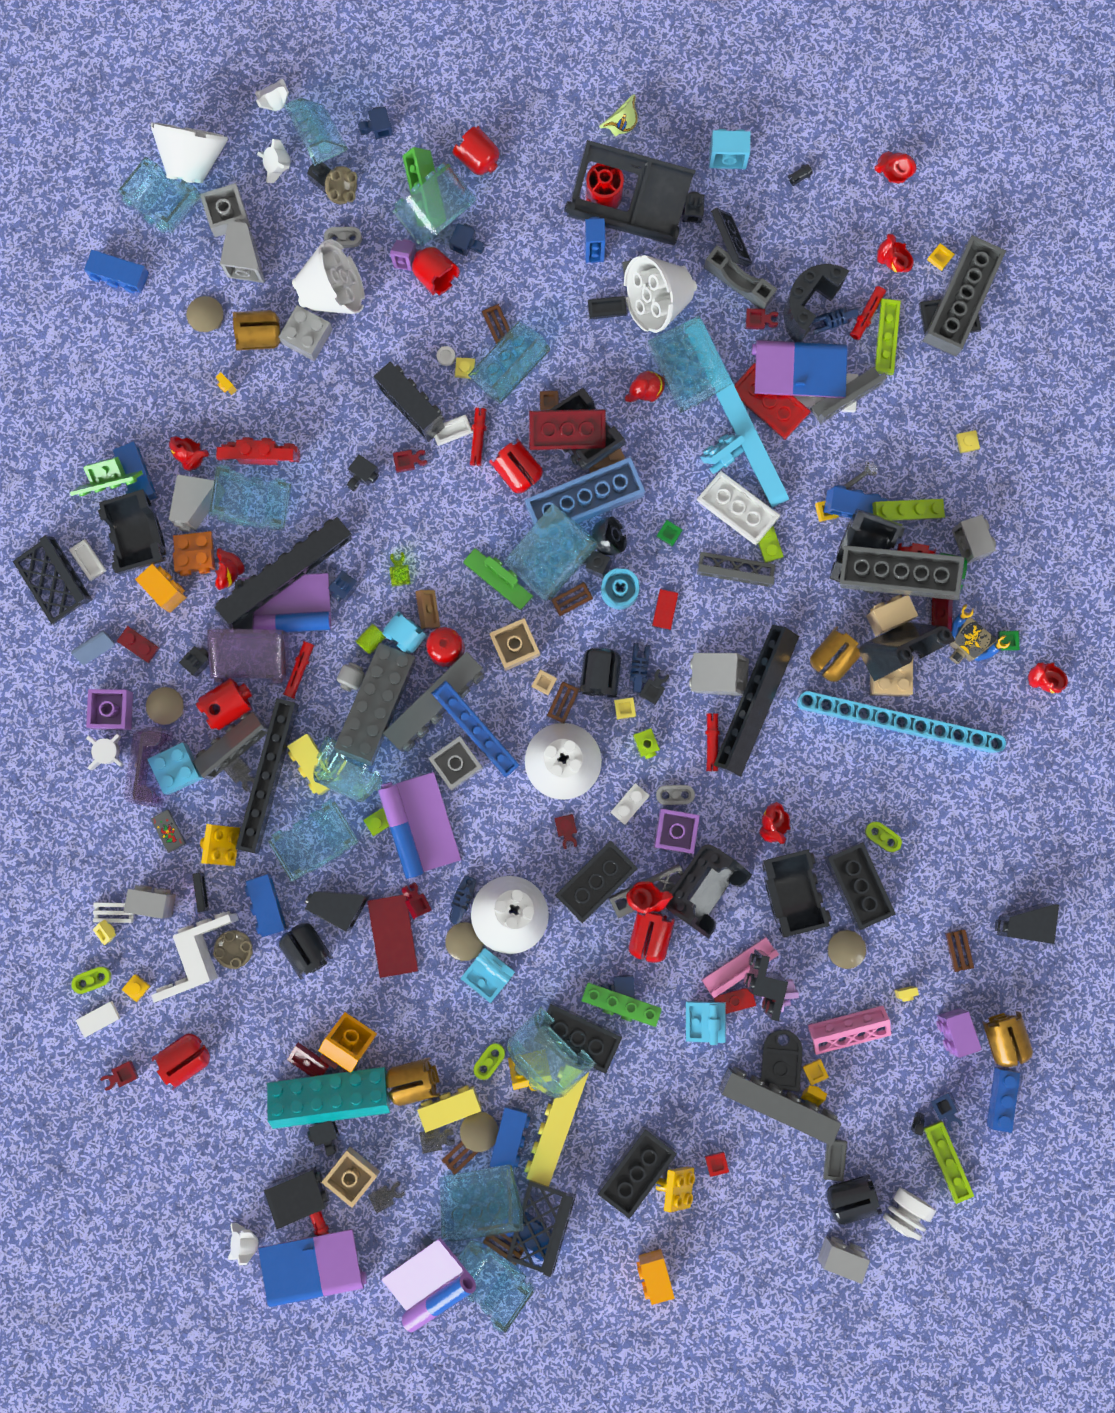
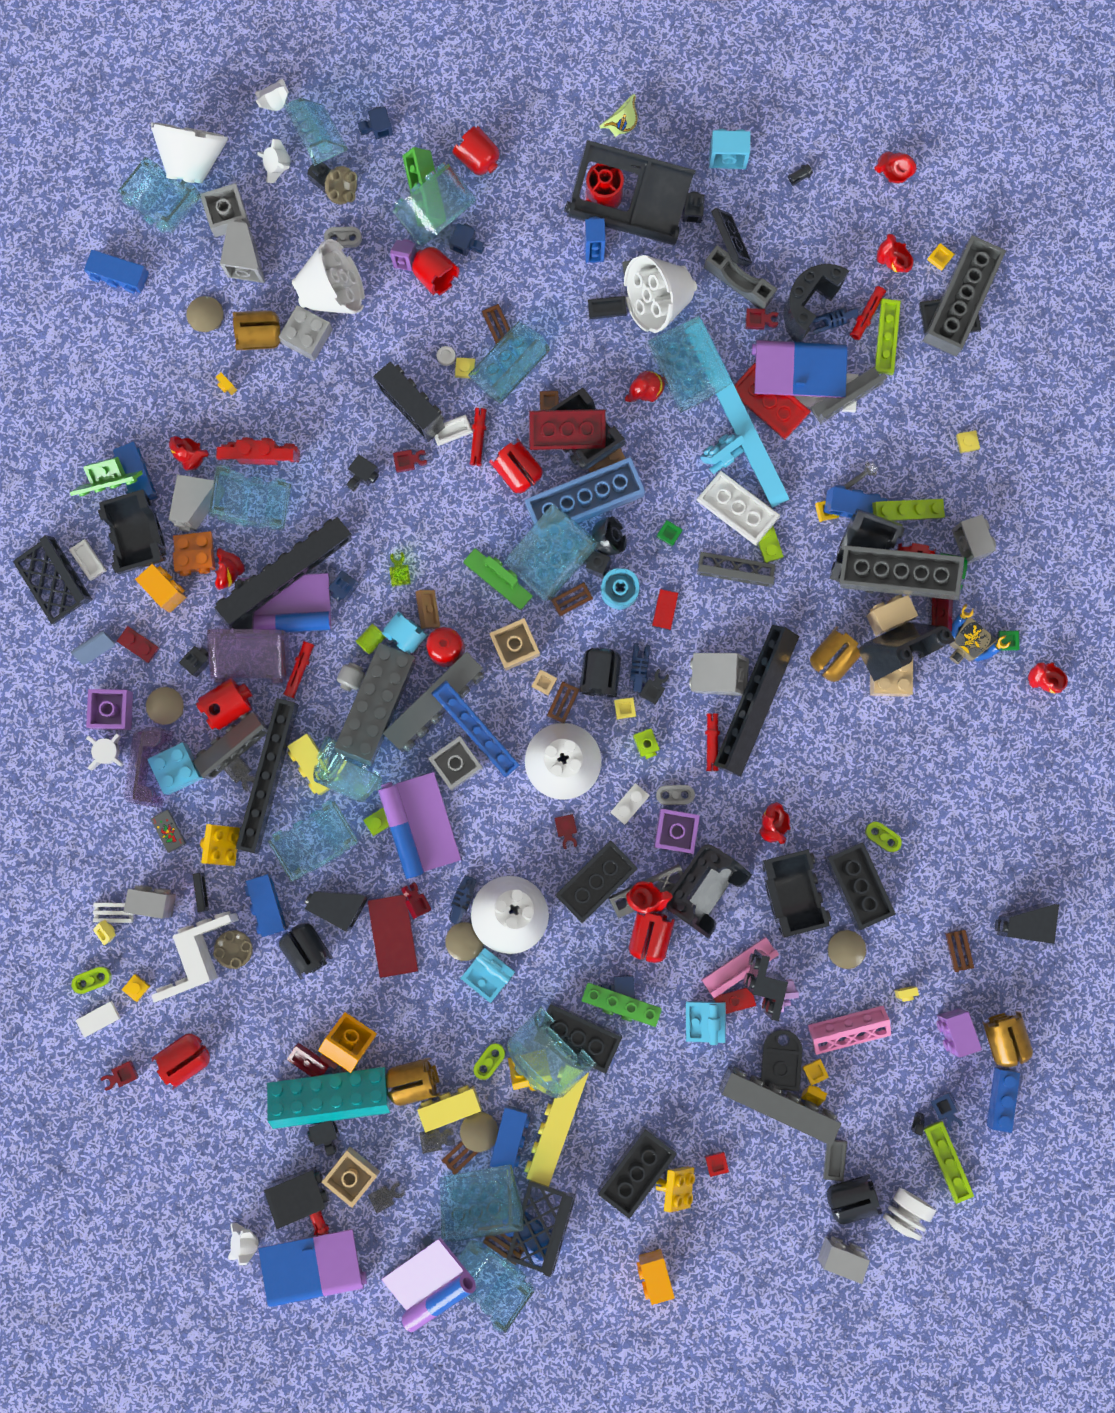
(909, 726): medium azure beam -> none

